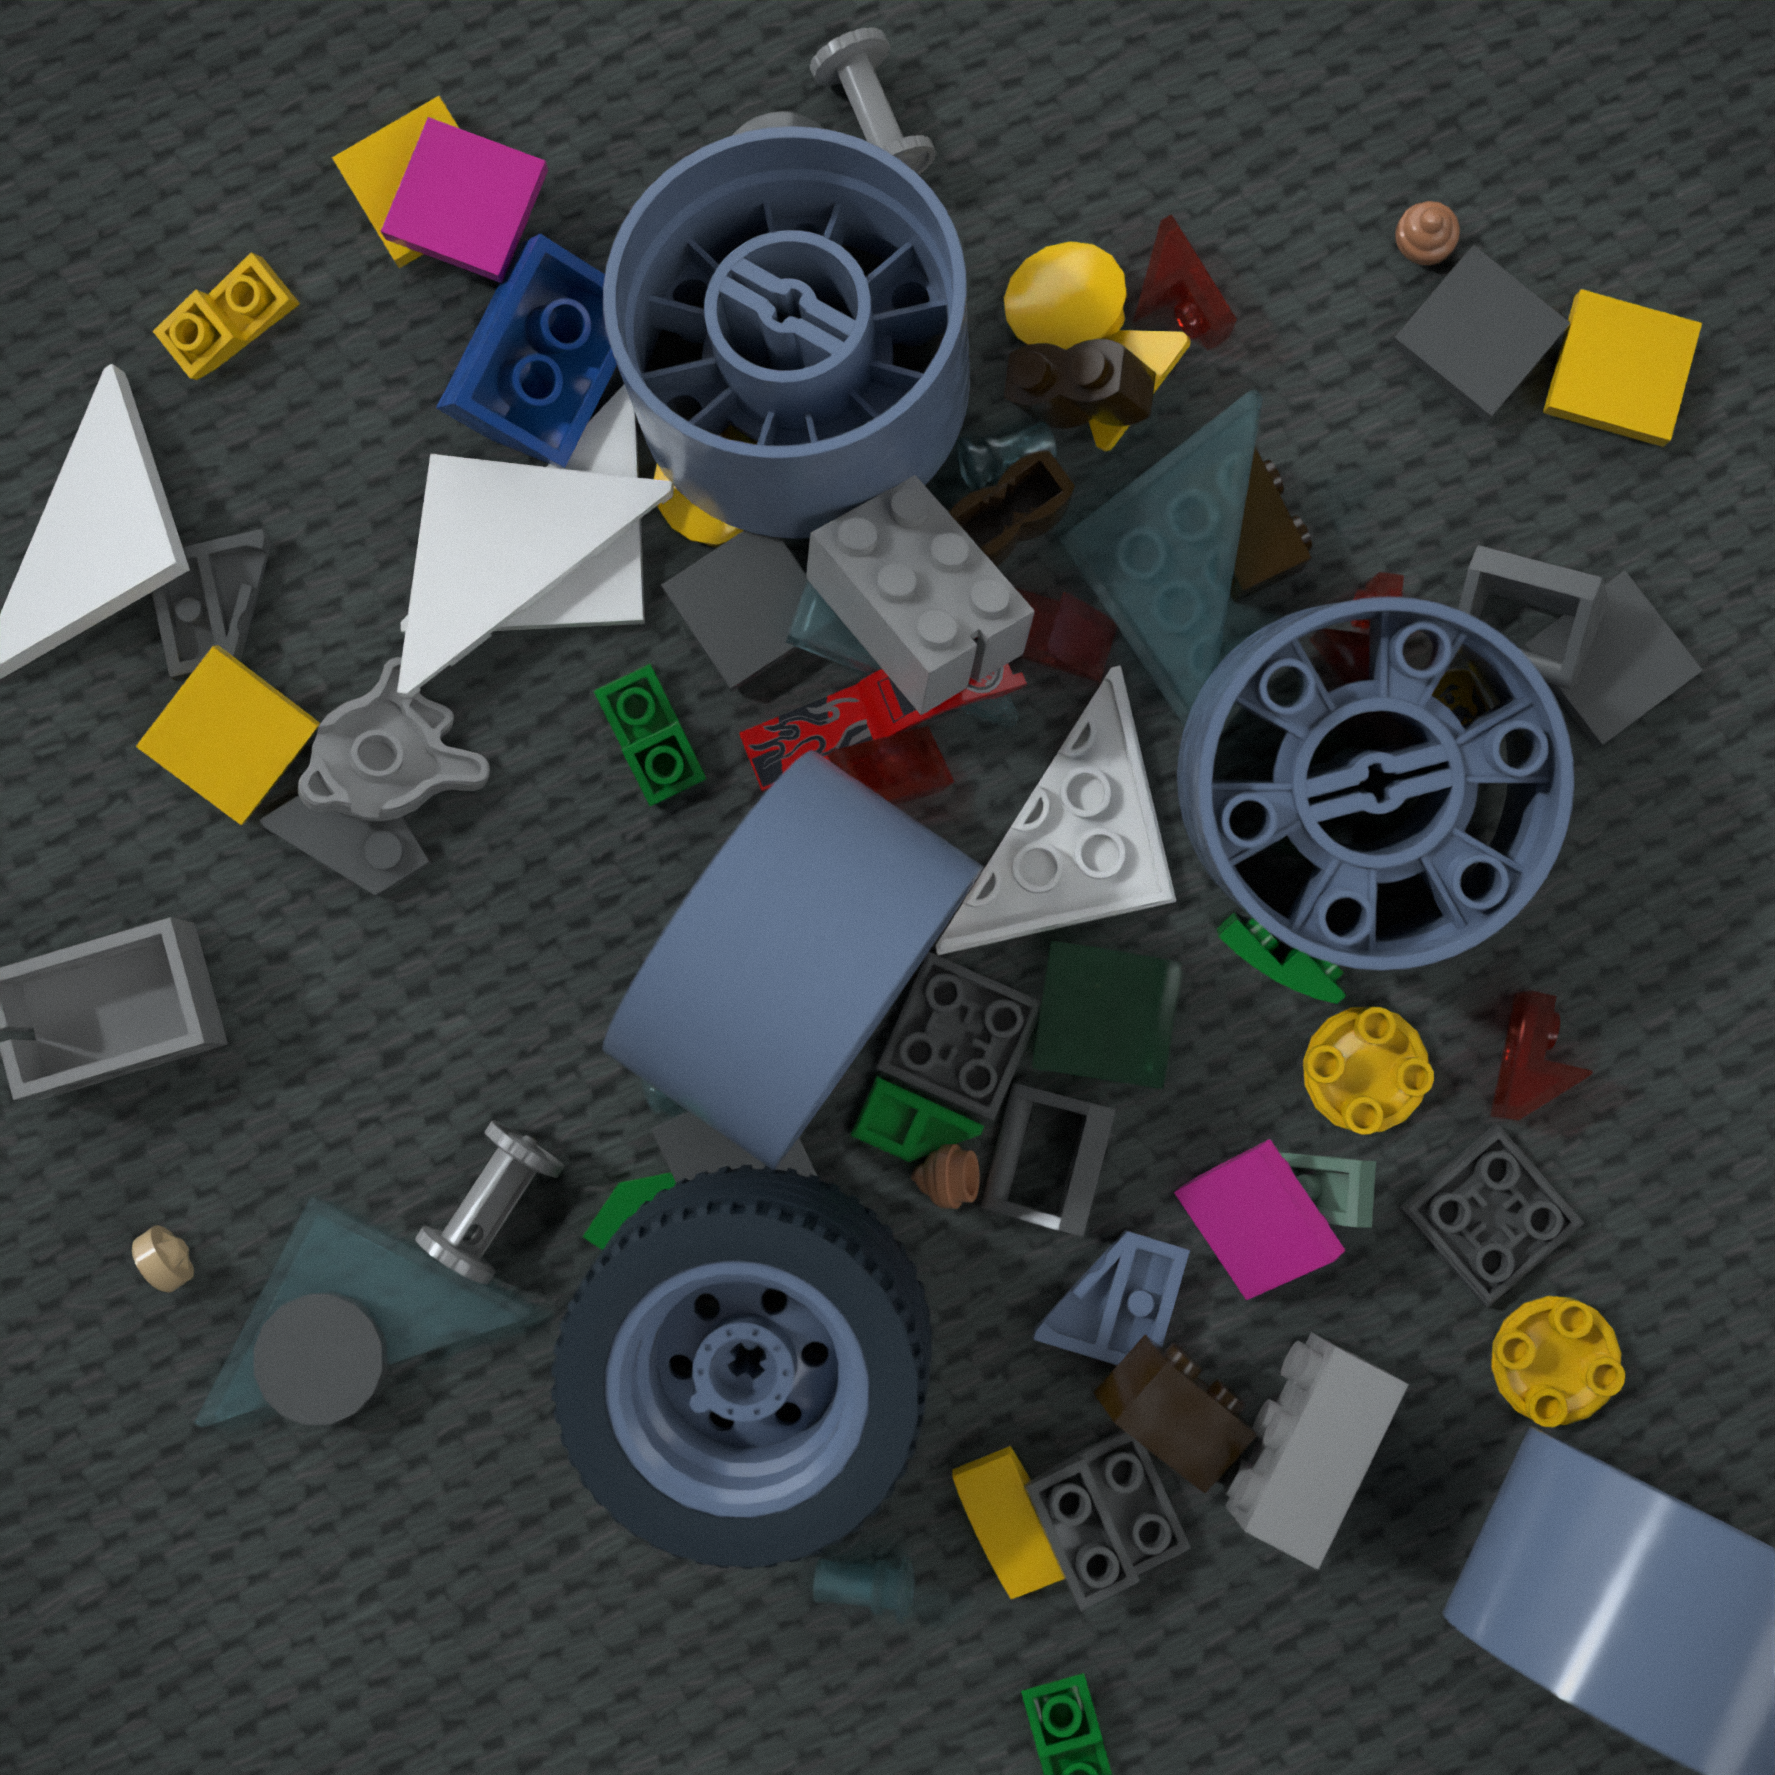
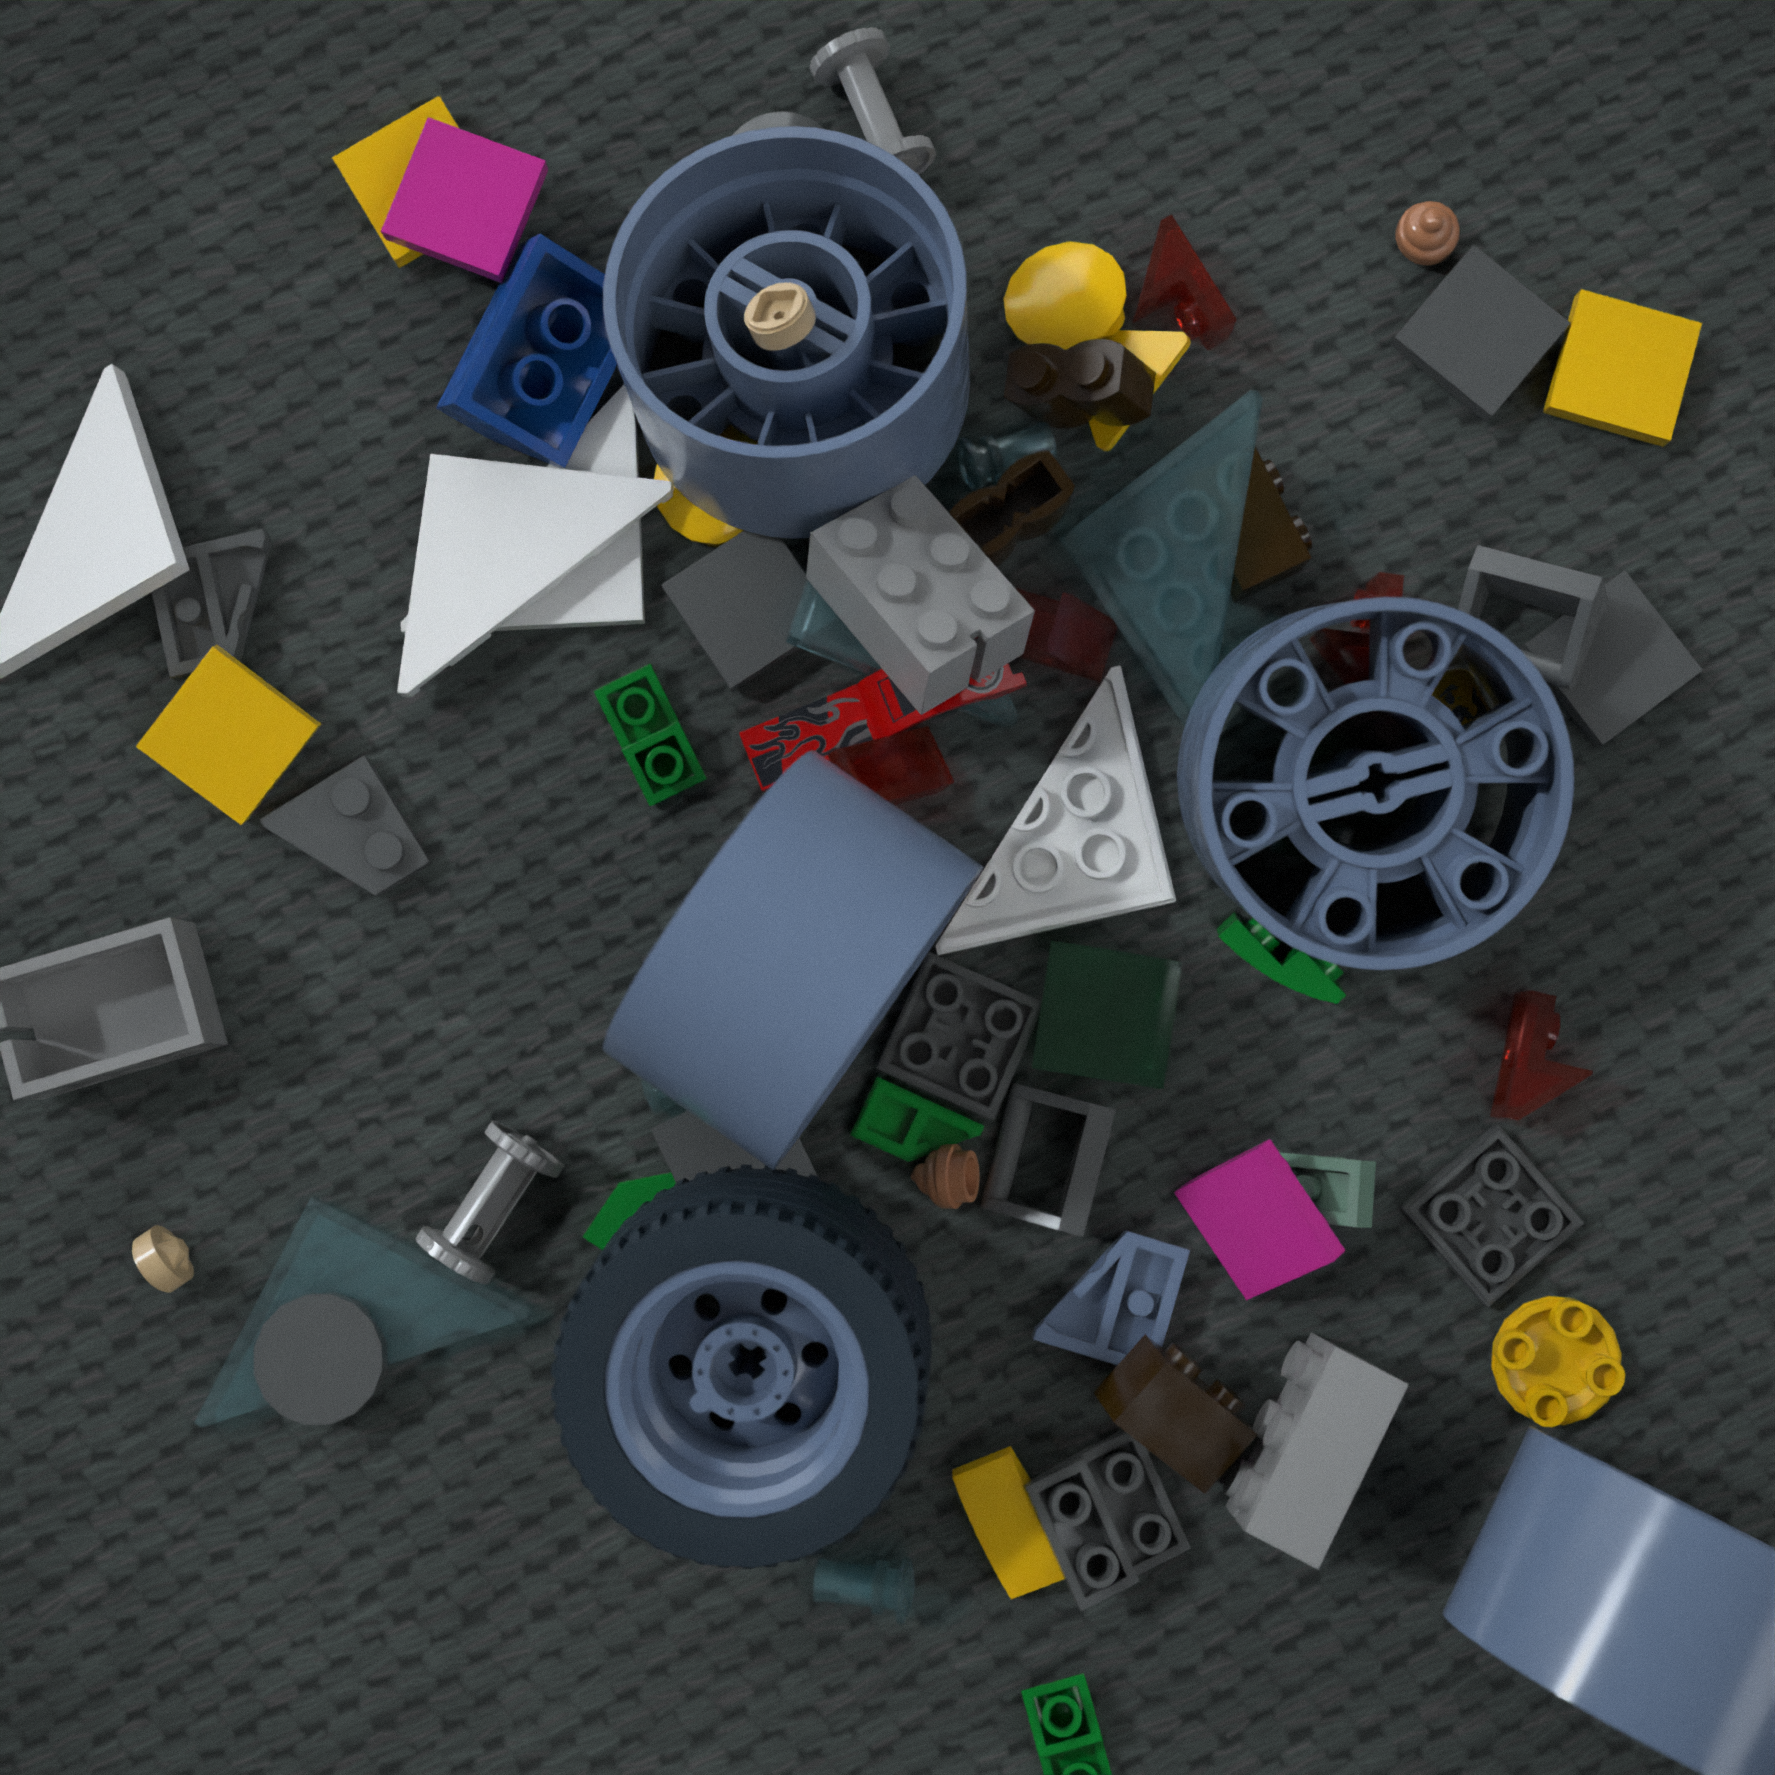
(219, 324): yellow slope -> none
(386, 755): light grey tile -> none
(779, 316): none -> tan tile
(1366, 1069): yellow dish -> none

